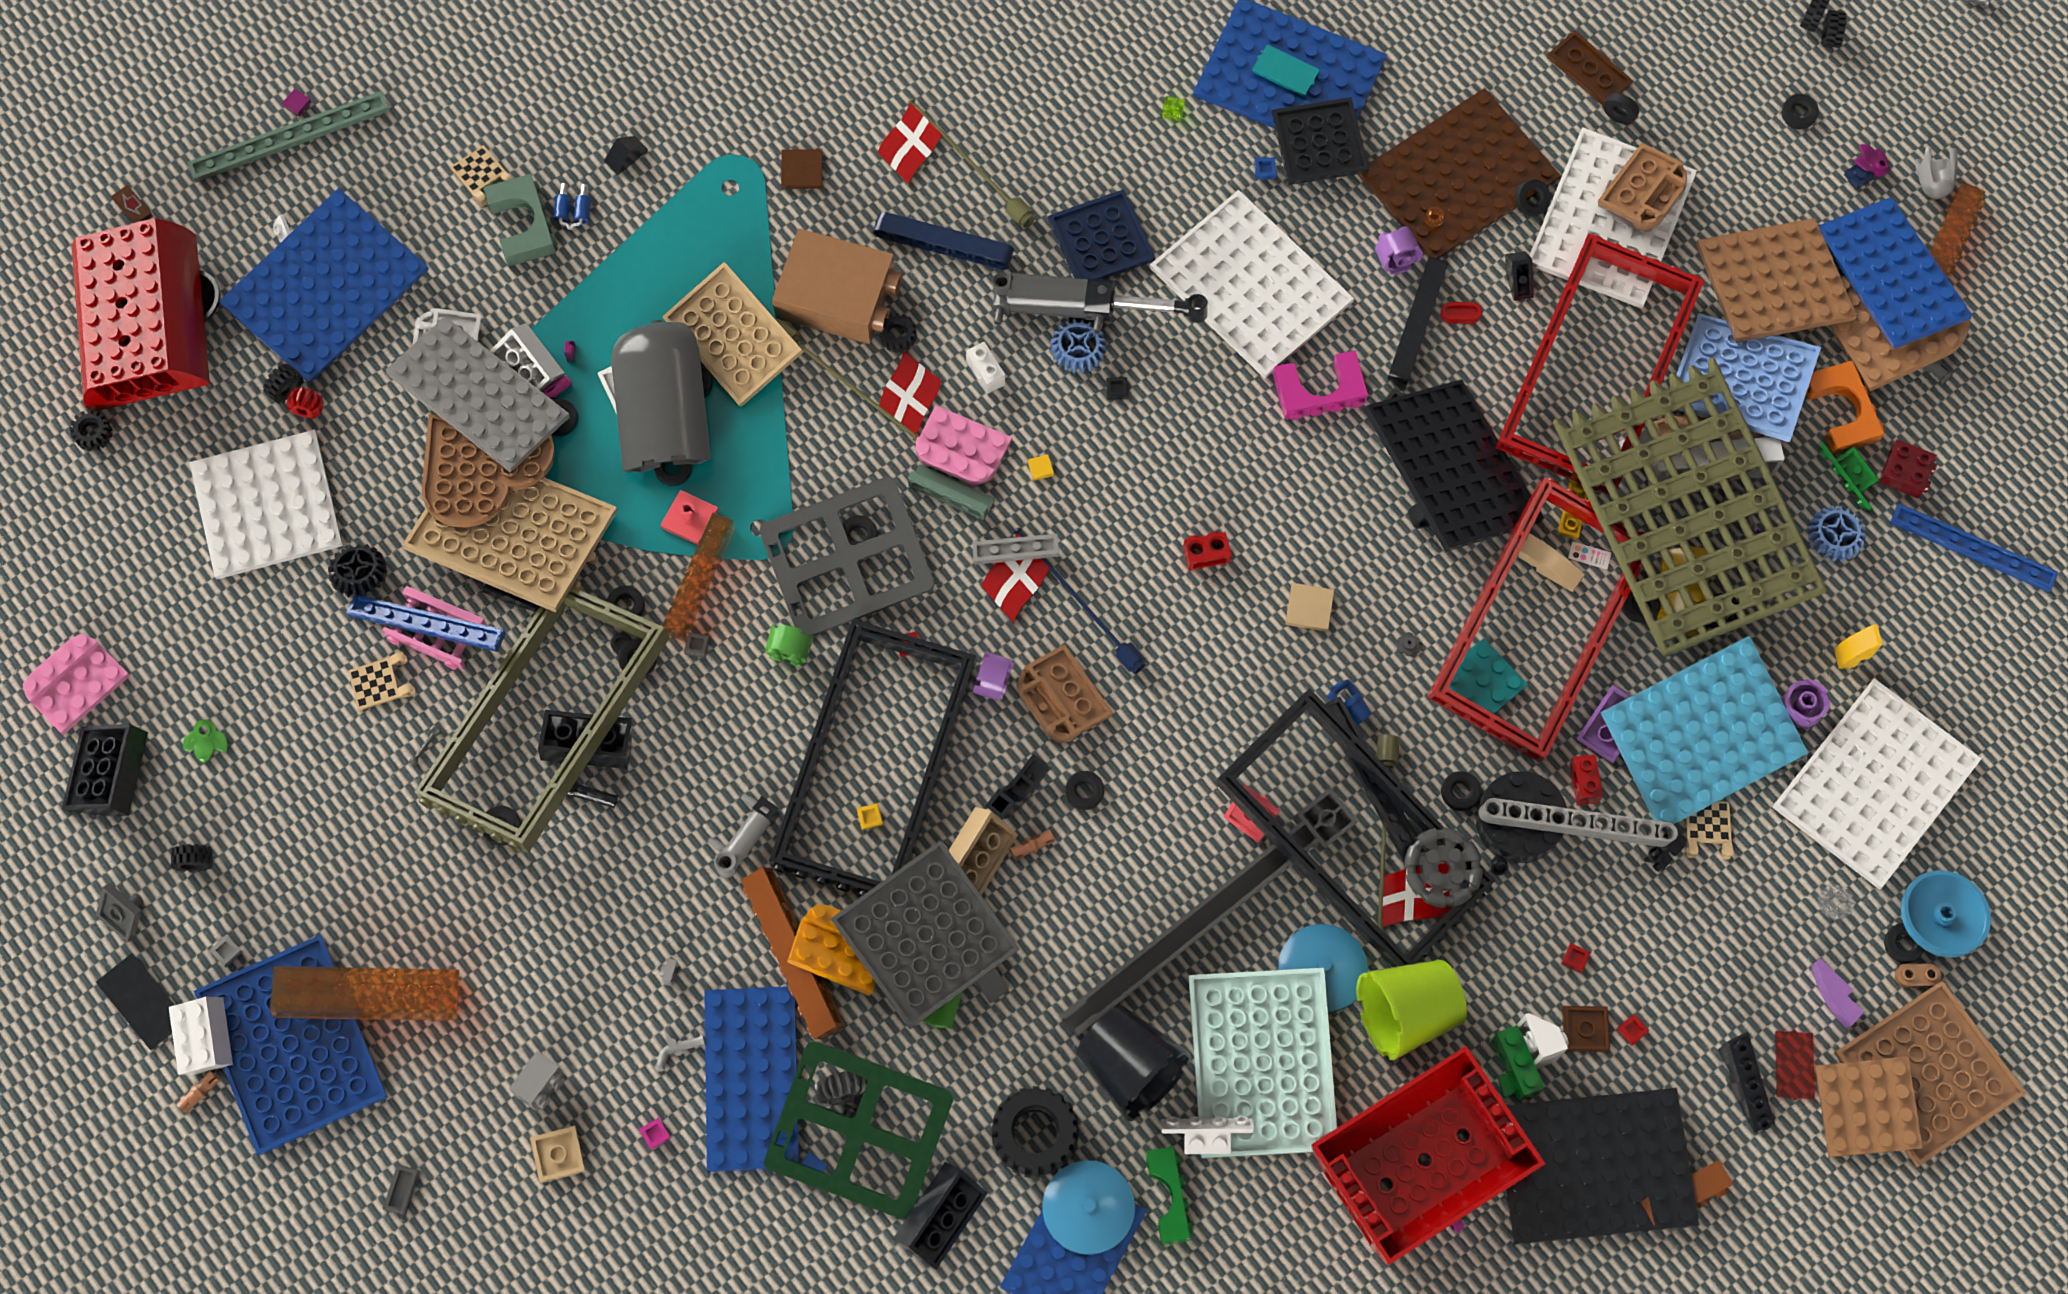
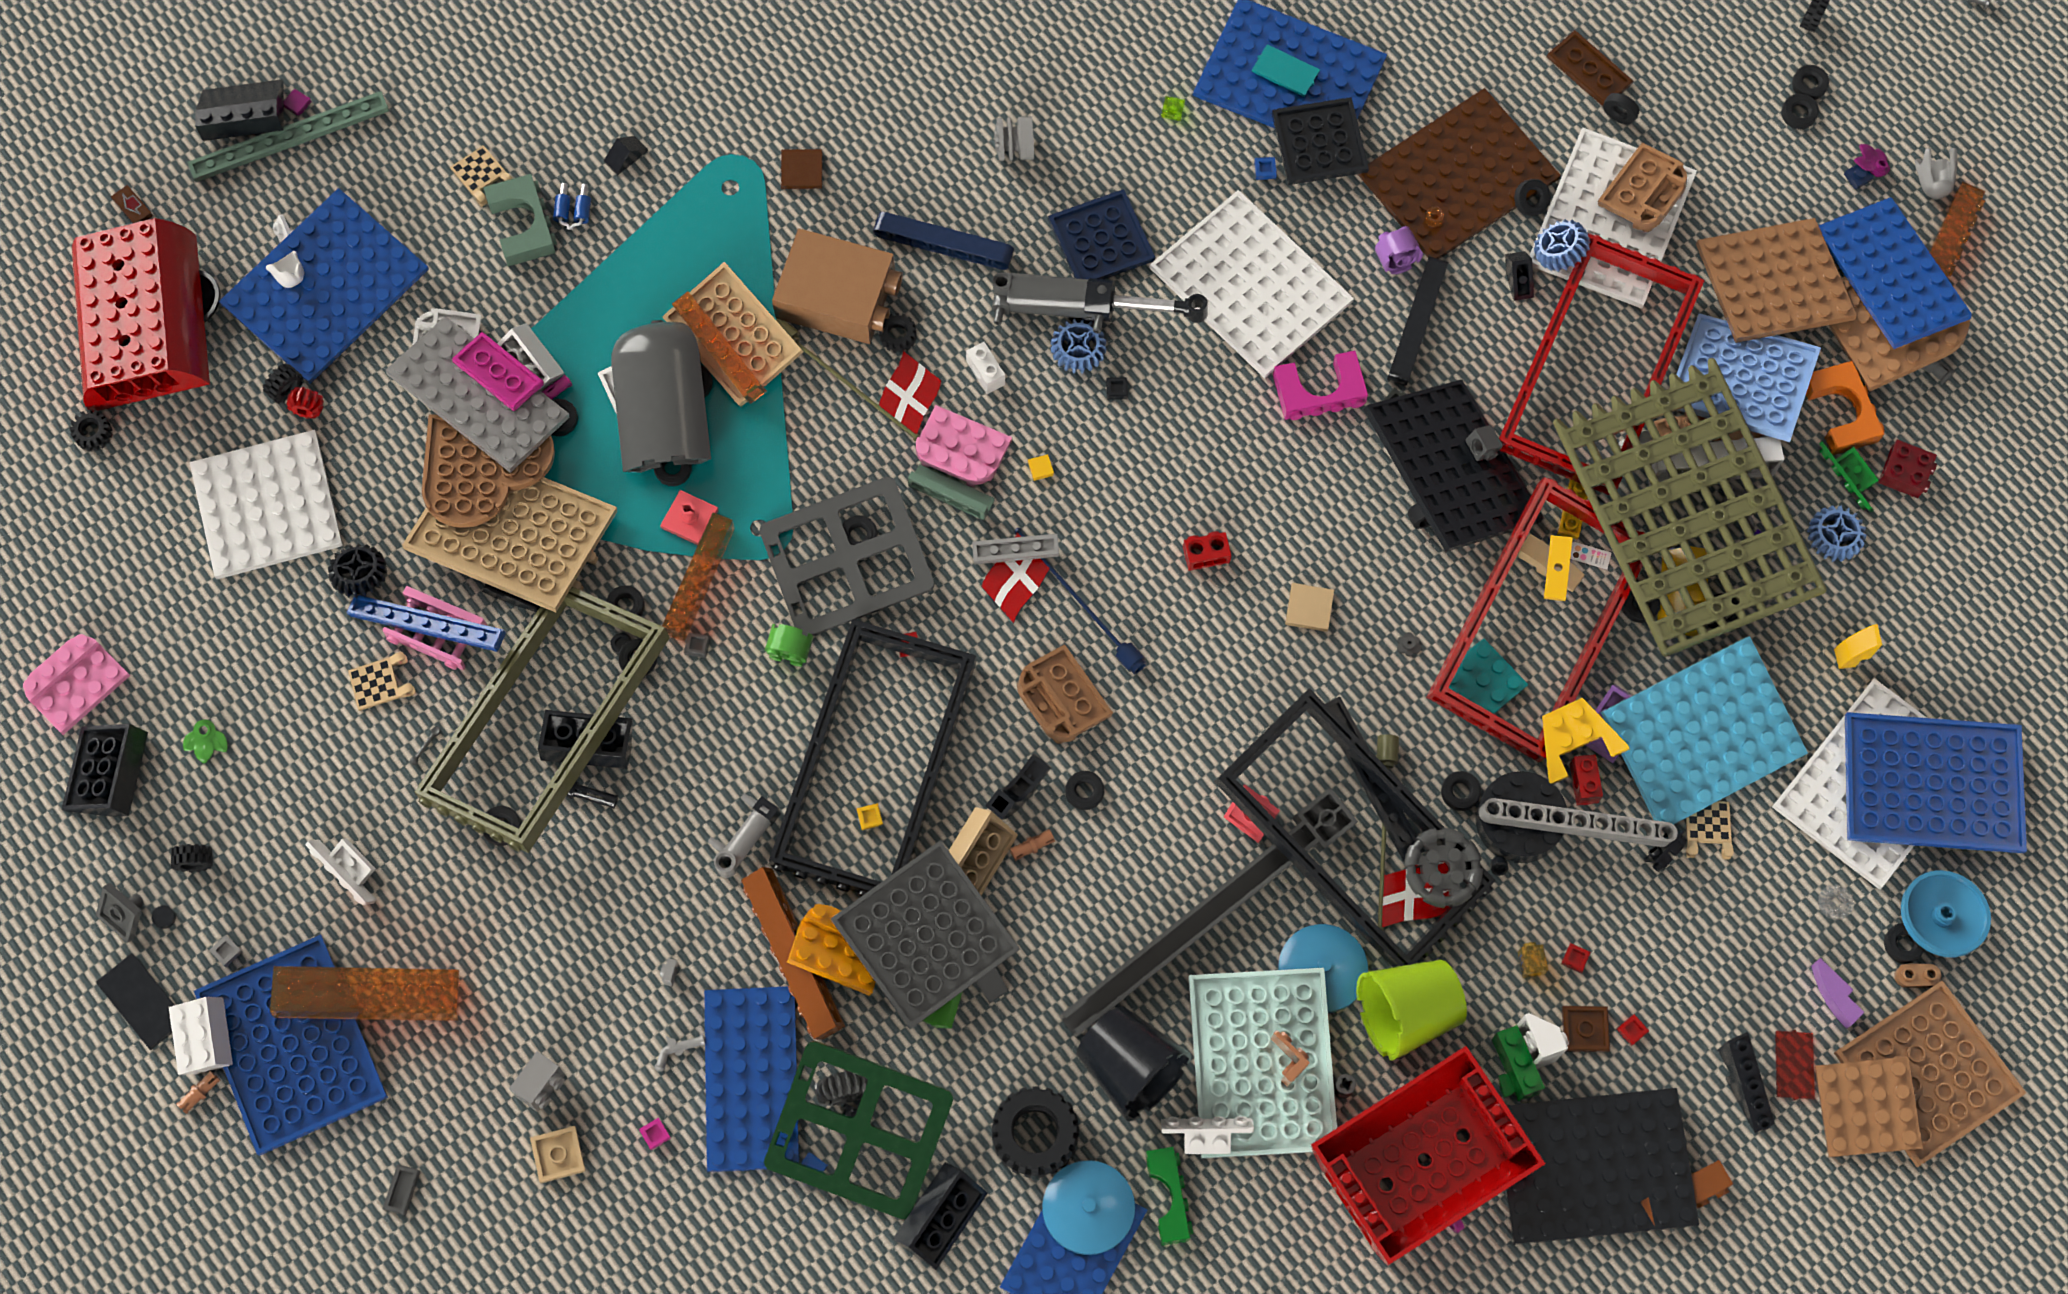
(163, 917): none -> black tile
(240, 110): none -> black slope
(284, 268): none -> white hair
(347, 865): none -> white bracket
(498, 371): none -> dark pink tile
(569, 350): magenta tile -> none
(719, 347): none -> clear orange brick
(915, 140): flag -> none
(991, 676): medium lavender brick -> none
(1015, 138): none -> light grey wheel
(1298, 1057): none -> nougat bracket
(1346, 1079): none -> dark grey bush
(1356, 705): blue piece -> none
(1460, 312): red tile -> none
(1484, 443): none -> dark grey brick
(1532, 960): none -> clear yellow brick
(1558, 556): none -> yellow tile
(1561, 245): none -> medium blue gear
(1572, 728): none -> yellow wing
(1815, 72): none -> black tyre
(1816, 702): medium lavender brick -> none
(1834, 29): black tyre -> none
(1935, 782): none -> blue plate
(1974, 547): blue tile -> none

